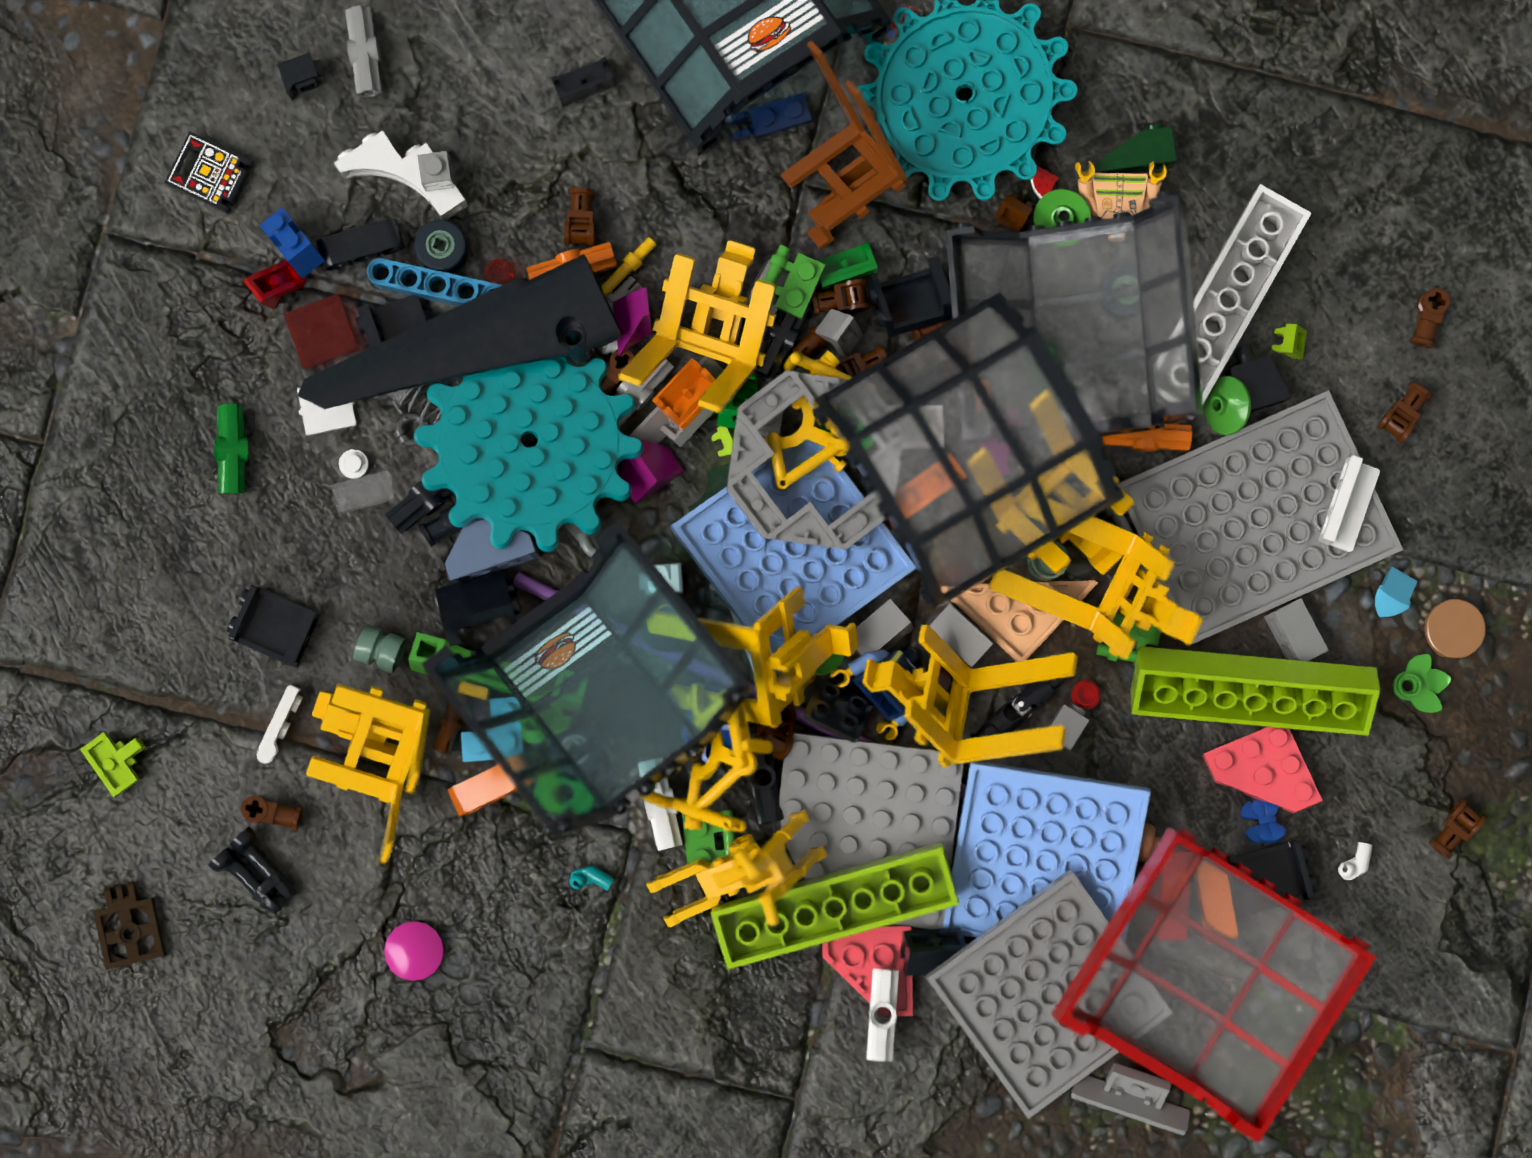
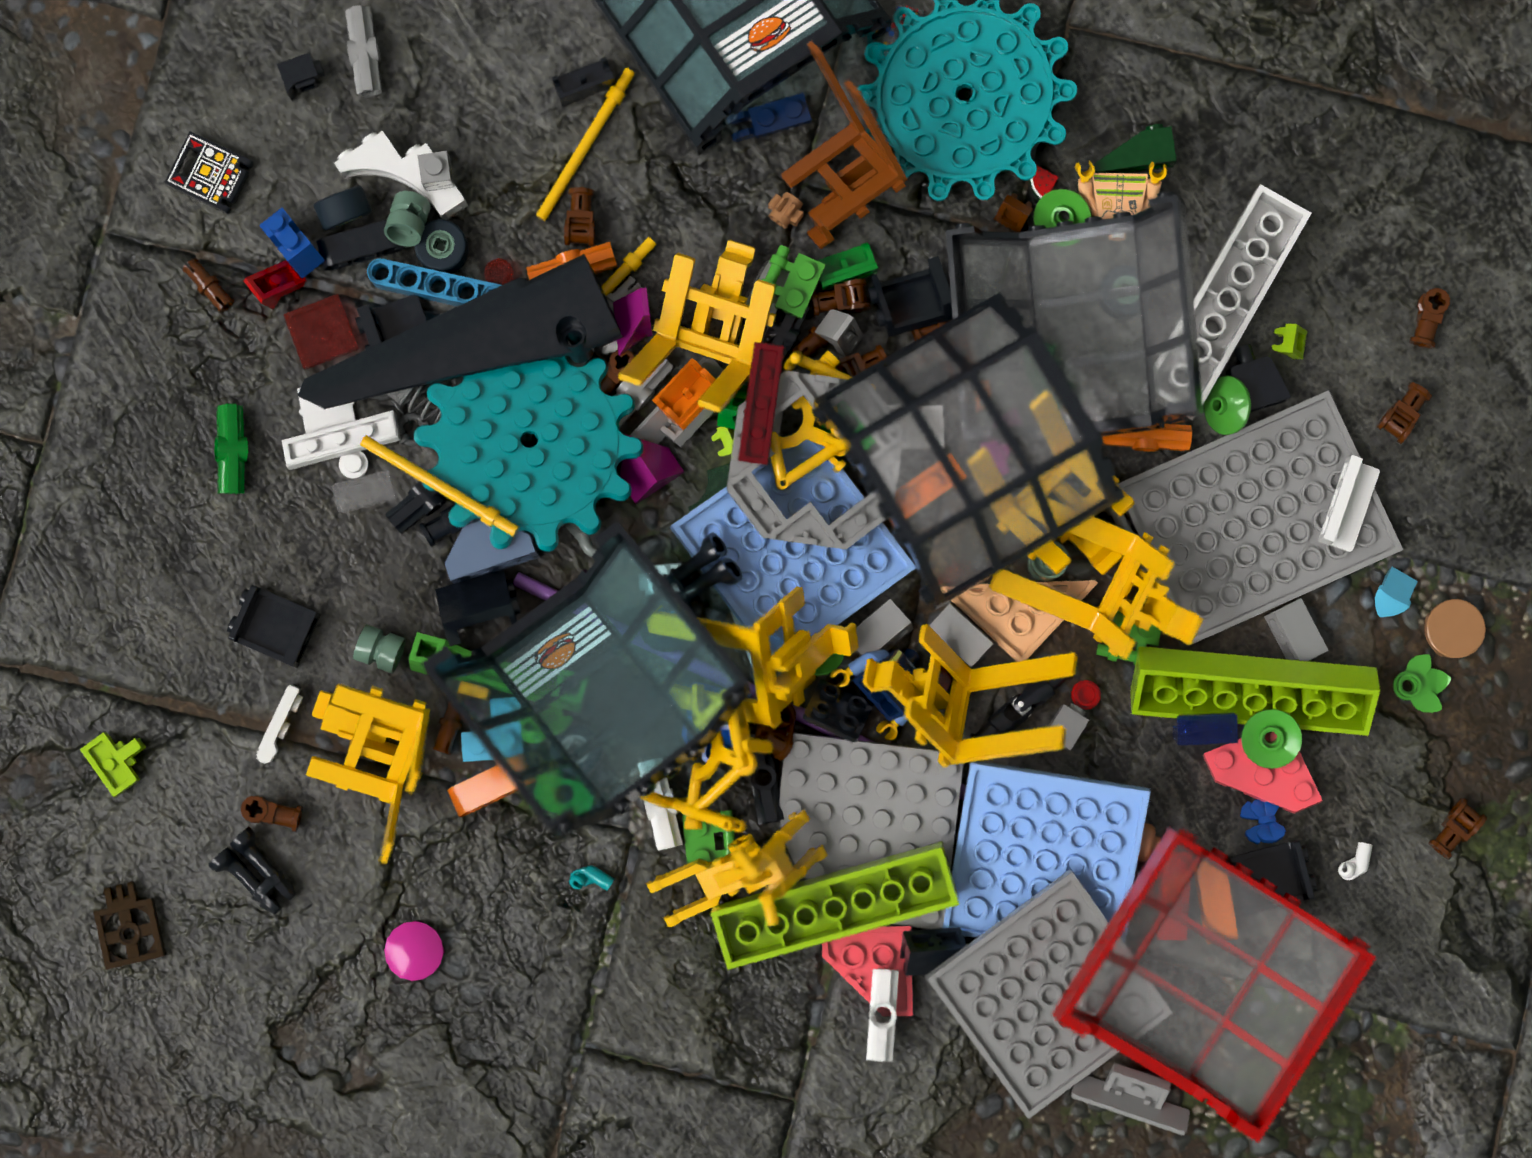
(208, 285): none -> reddish brown pin
(339, 440): none -> white tile
(342, 207): none -> black wheel
(407, 218): none -> sand green wheel
(489, 515): none -> yellow bar
(614, 97): none -> yellow bar
(723, 571): none -> black piece
(760, 403): none -> dark red tile
(785, 210): none -> medium nougat gear
(1206, 729): none -> clear blue bracket
(1275, 753): none -> bright green dish

